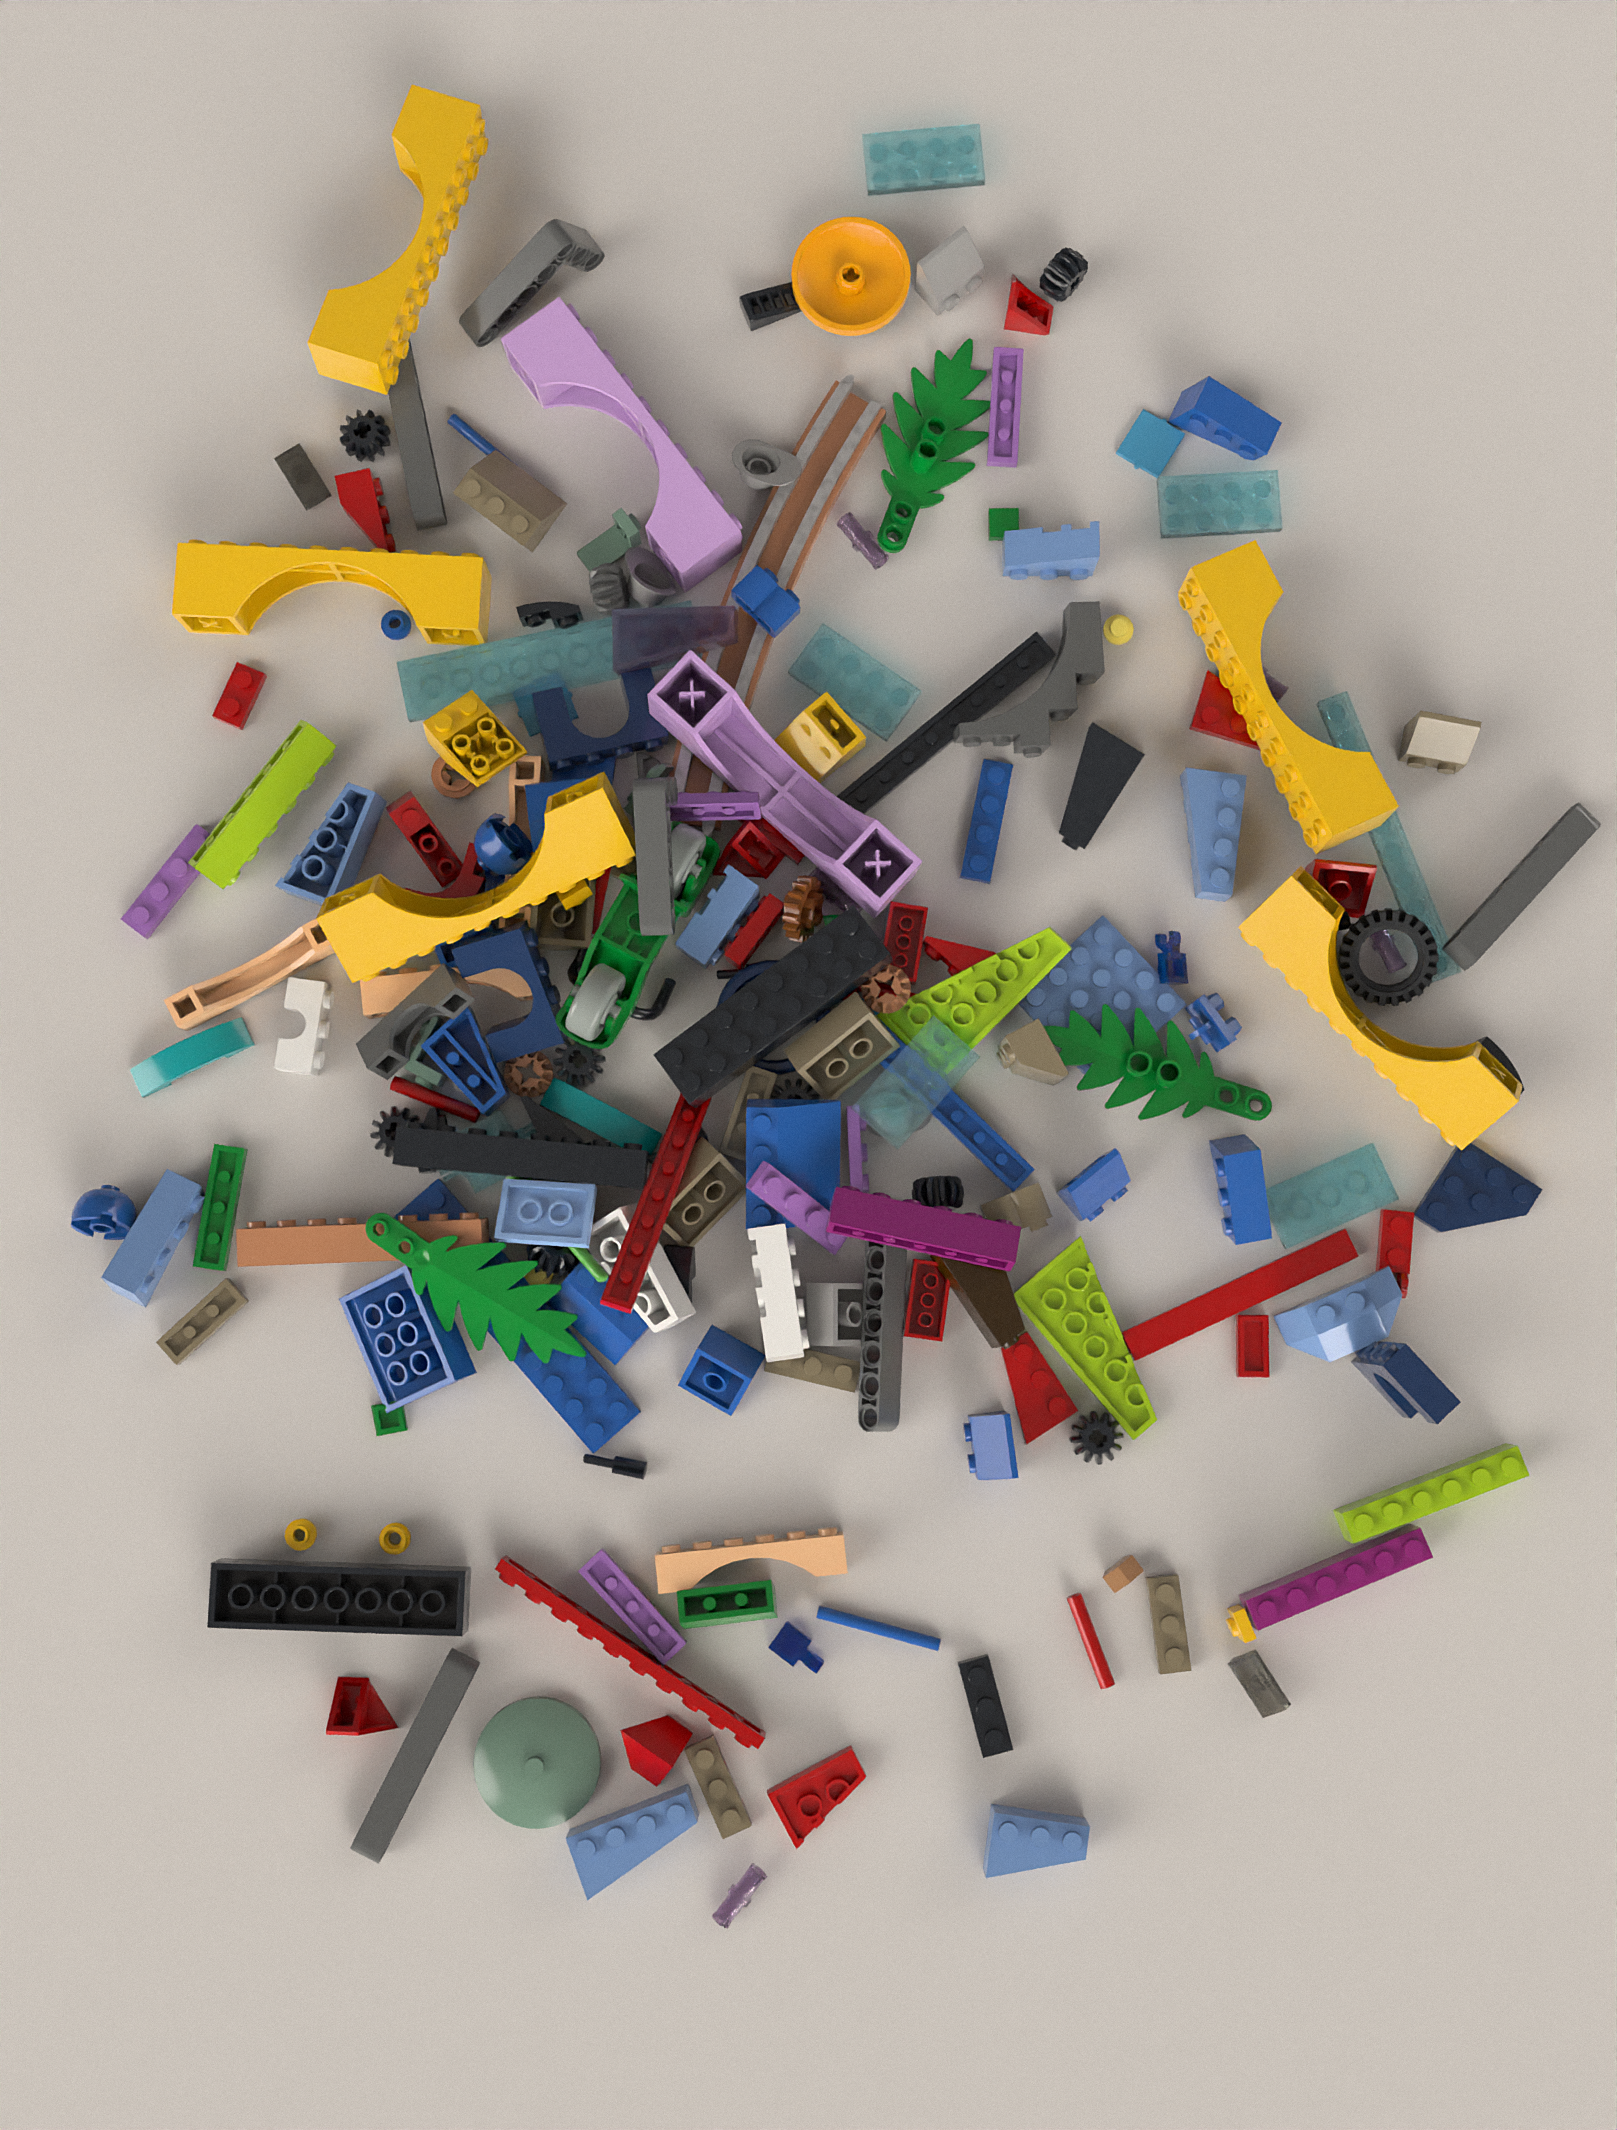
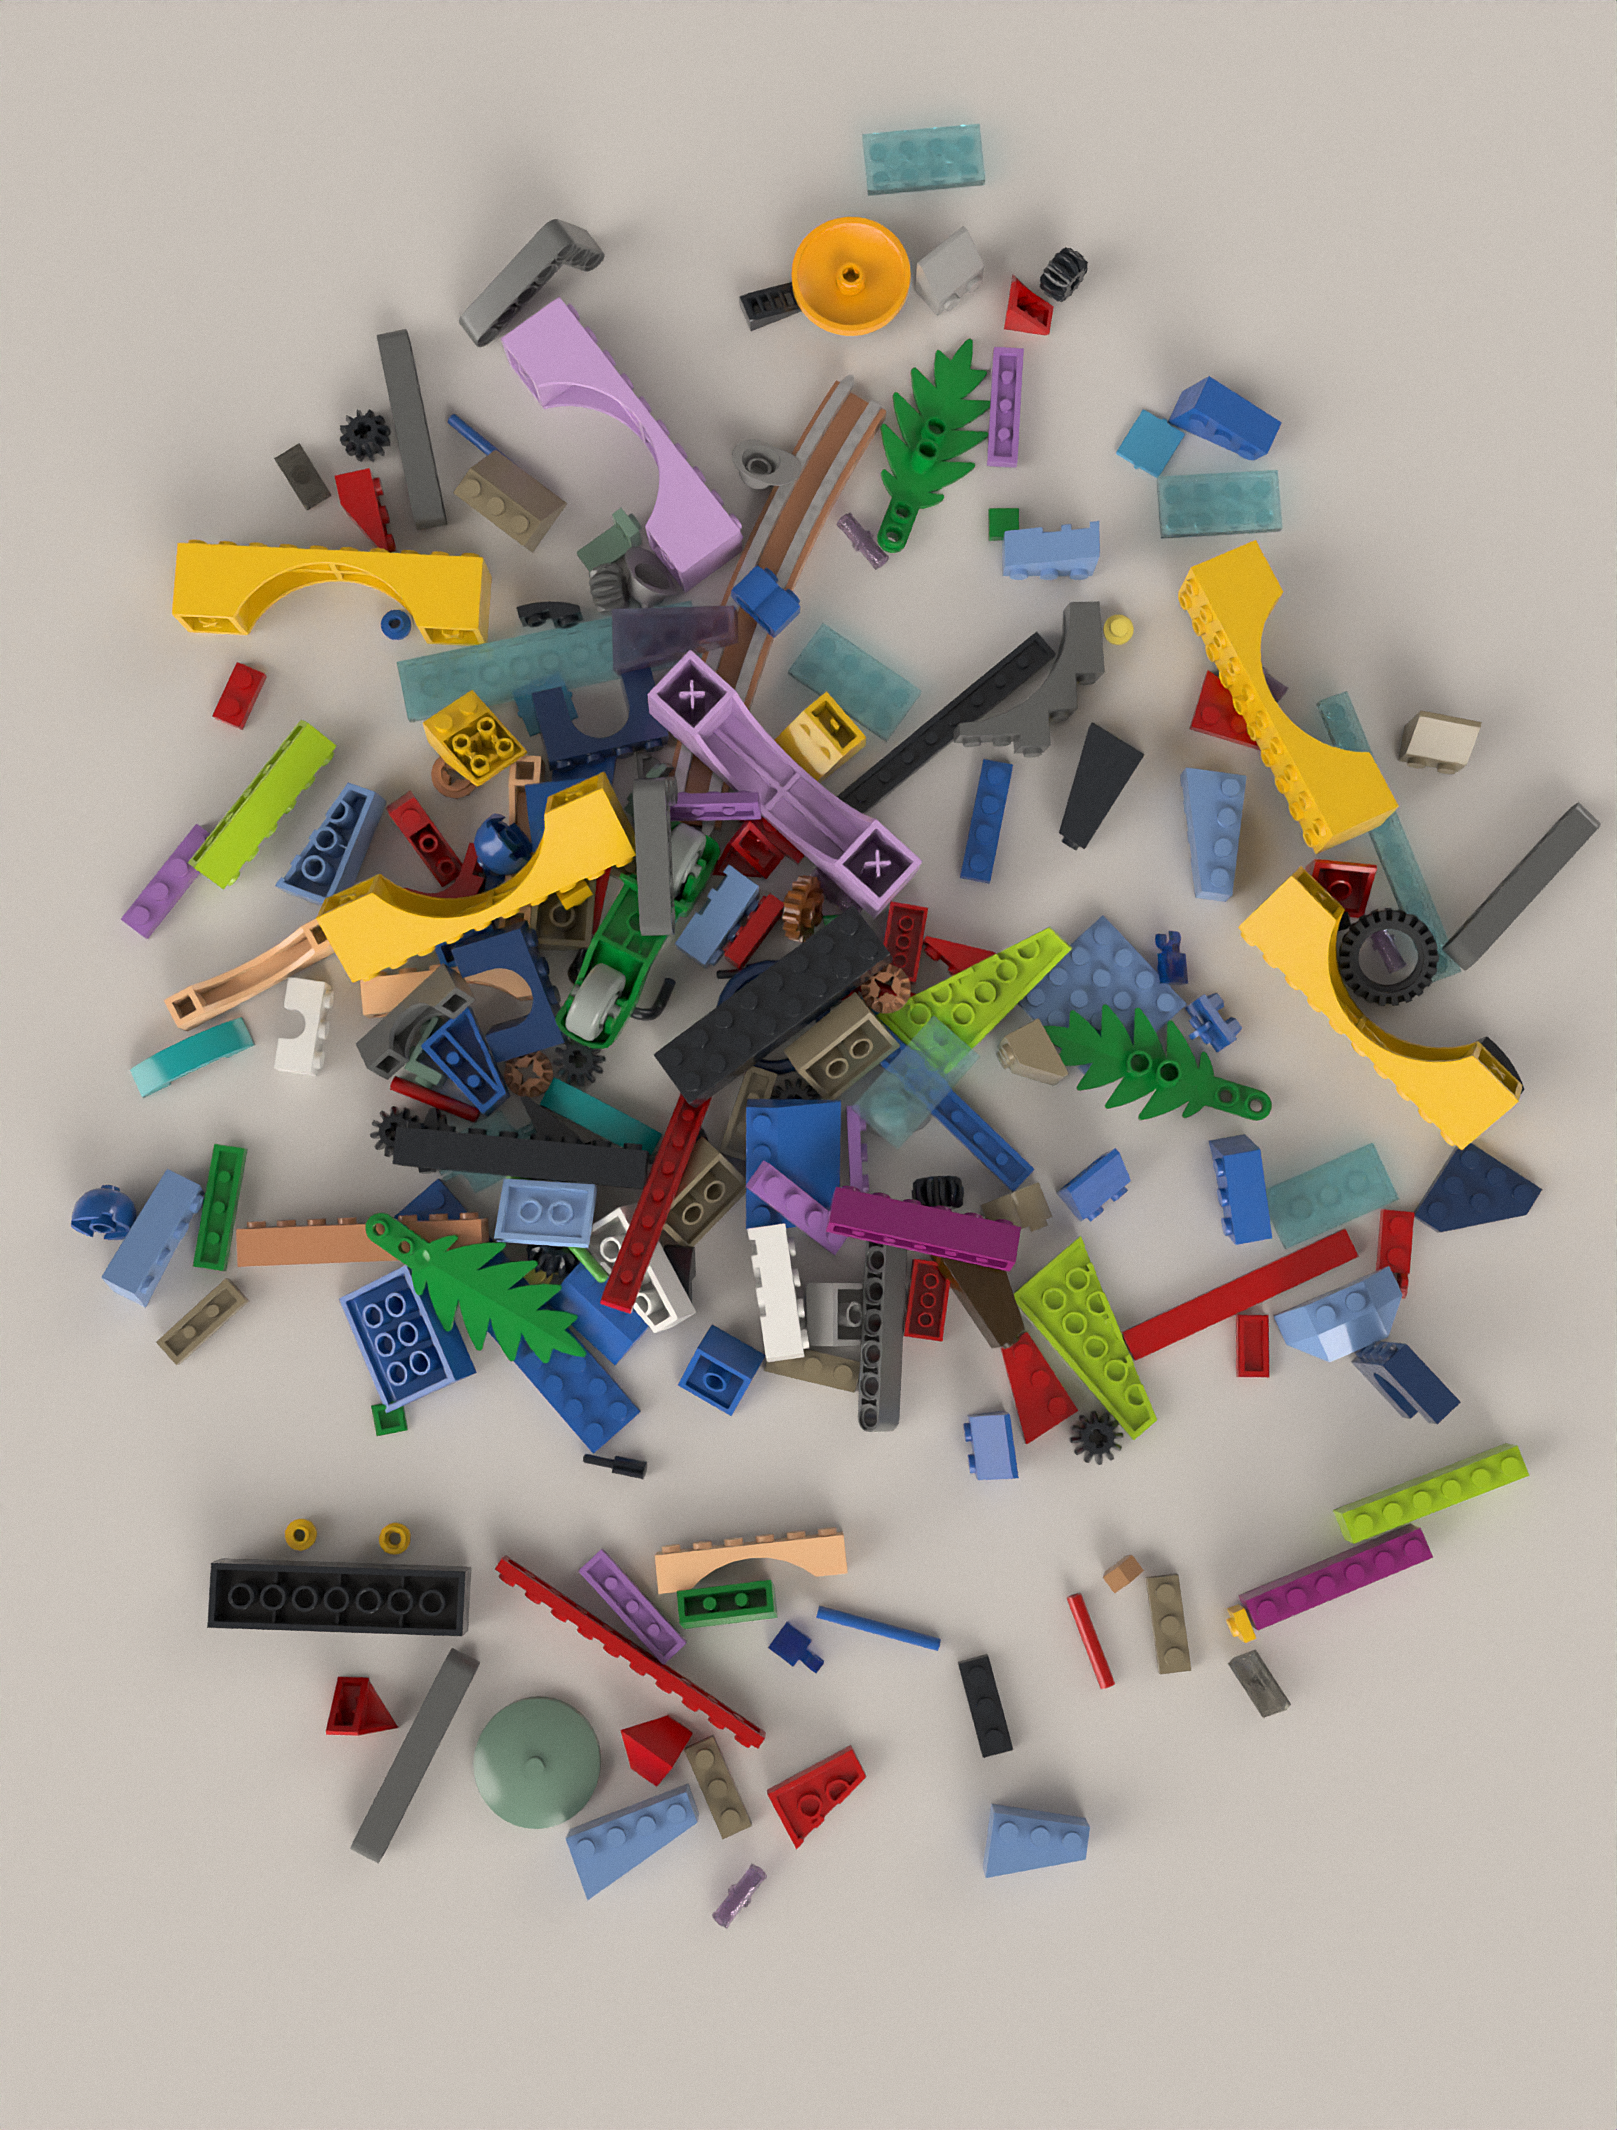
(369, 324): yellow arch -> none

